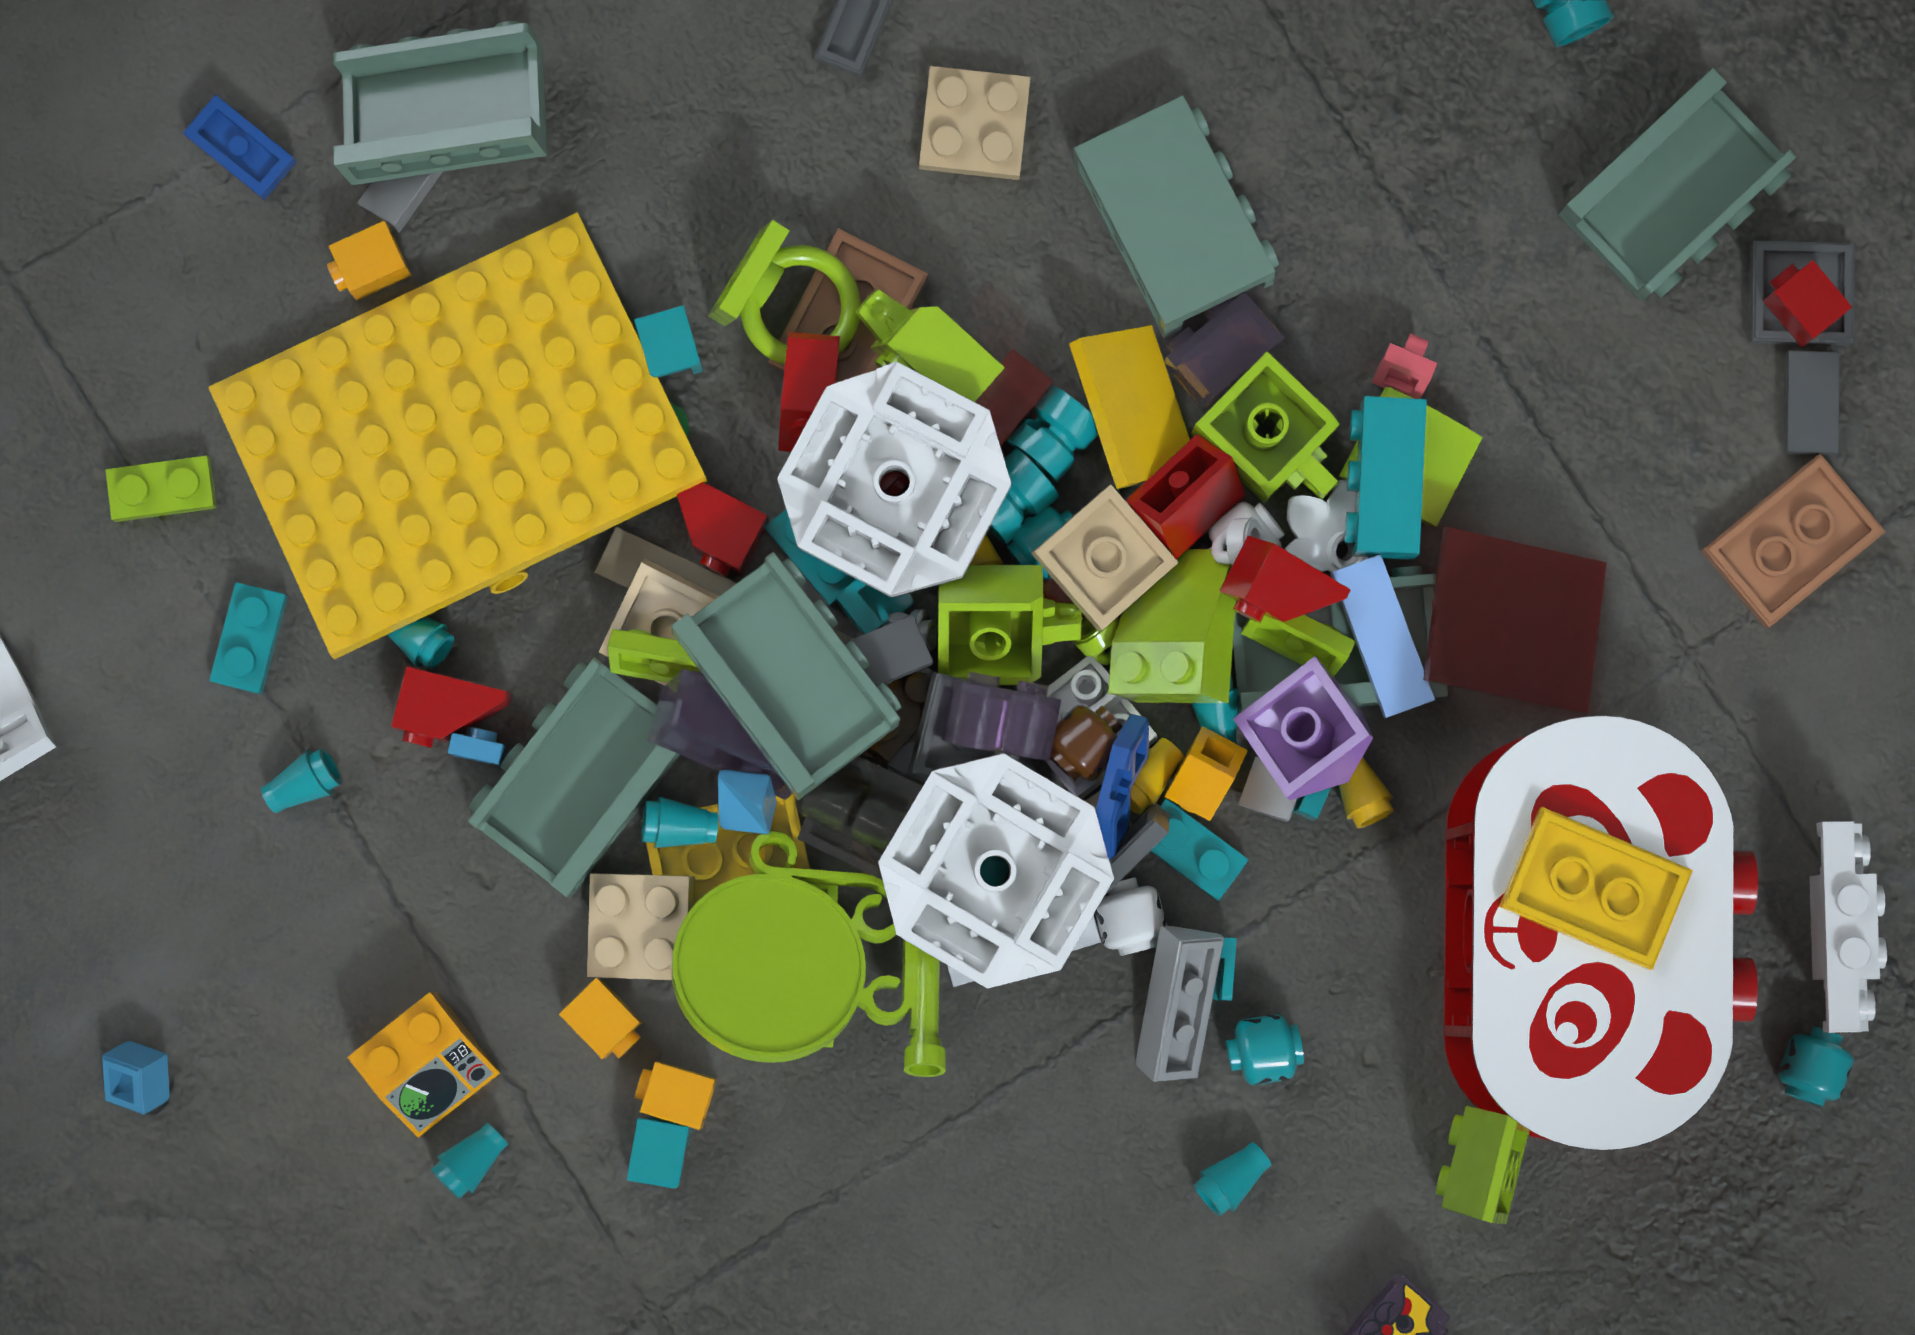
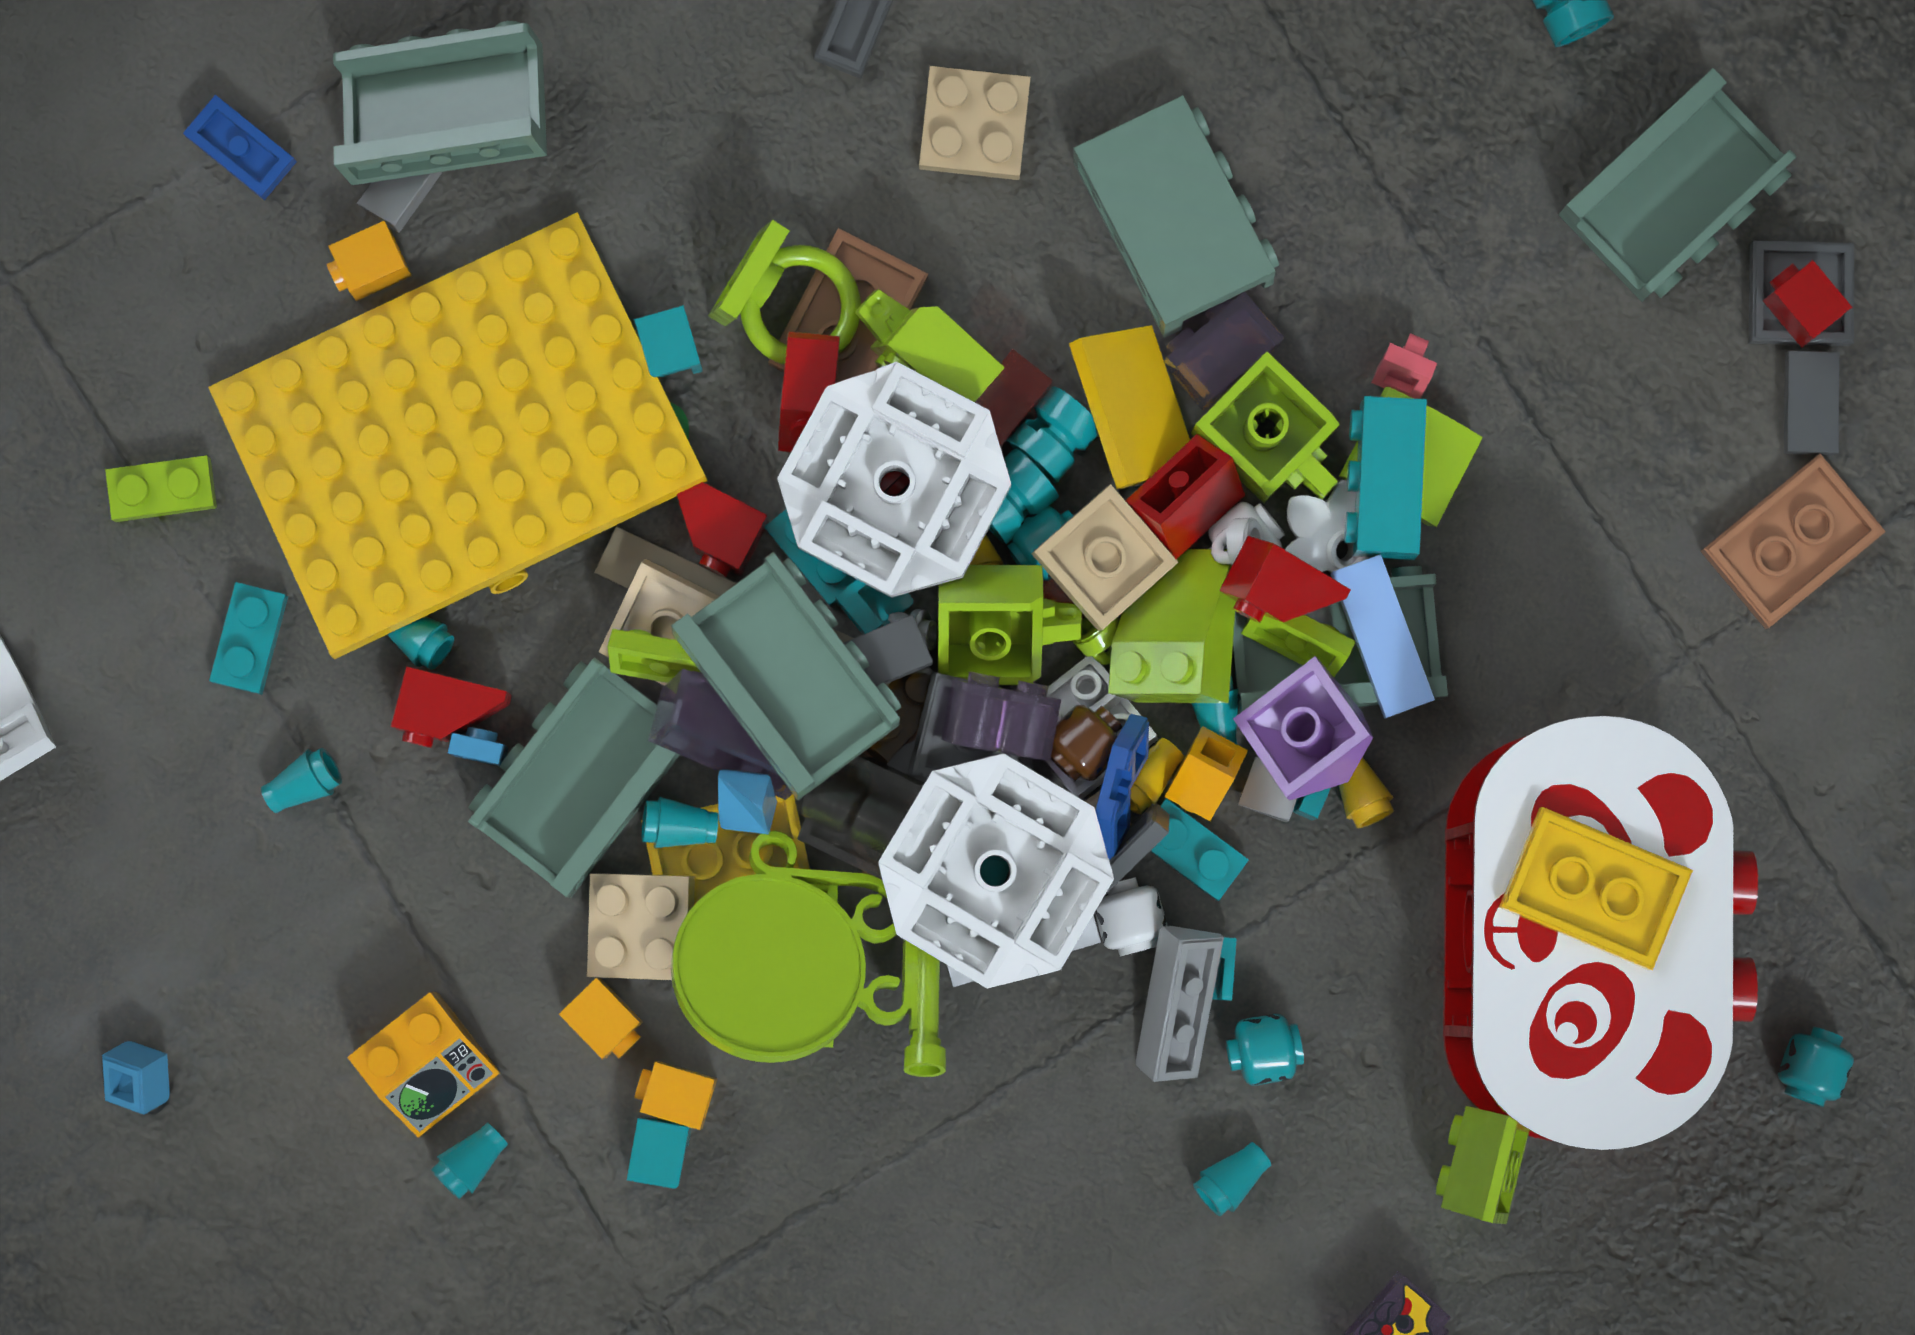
(1514, 620): clear red piece -> none
(1846, 927): white bracket -> none

